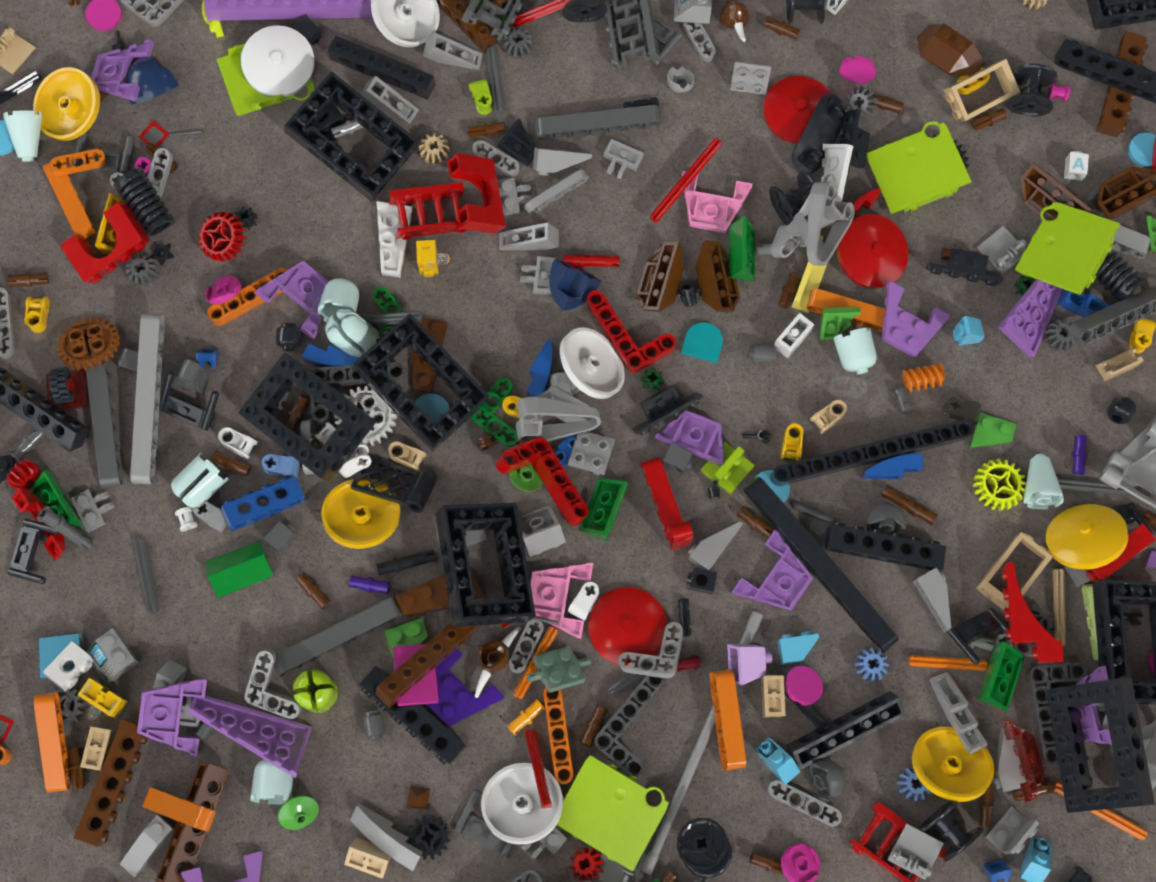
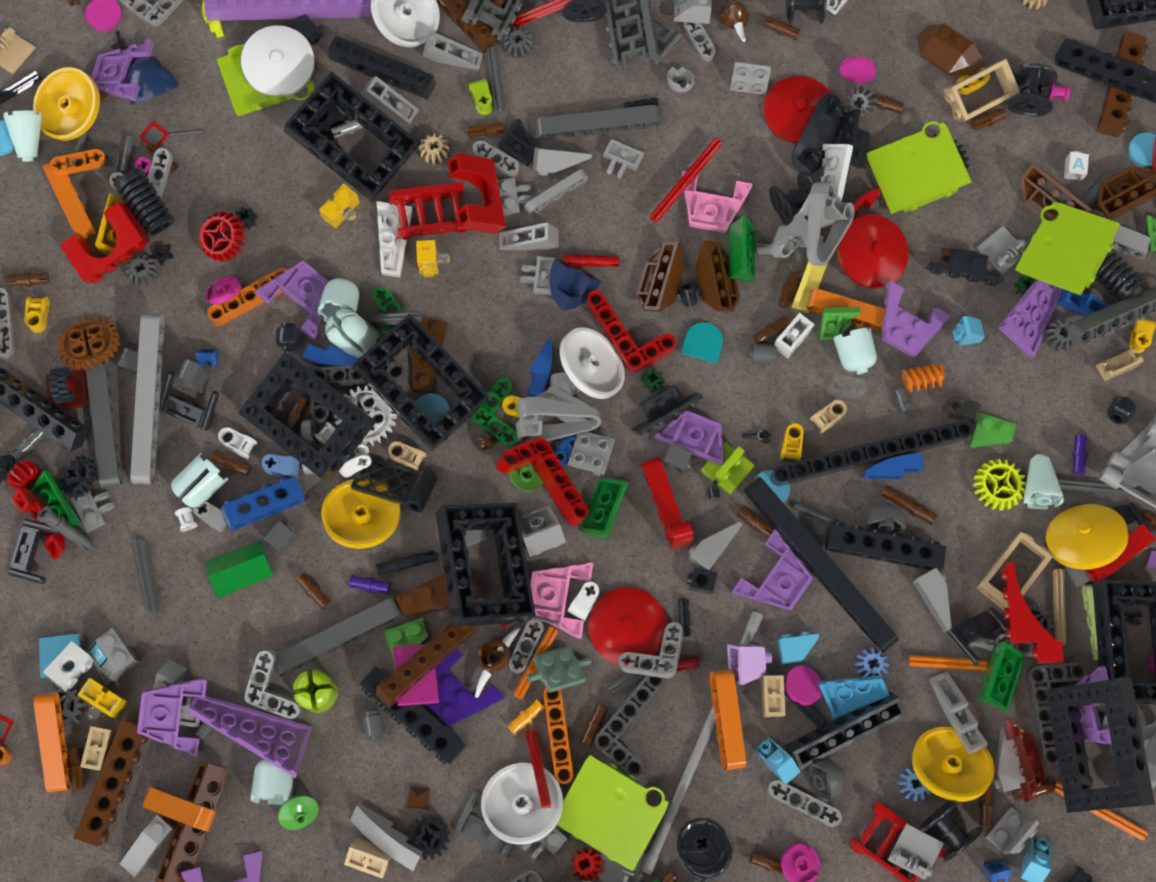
(79, 476): none -> black gear
(340, 207): none -> yellow piece
(771, 330): none -> reddish brown pin
(852, 693): none -> dark azure wing

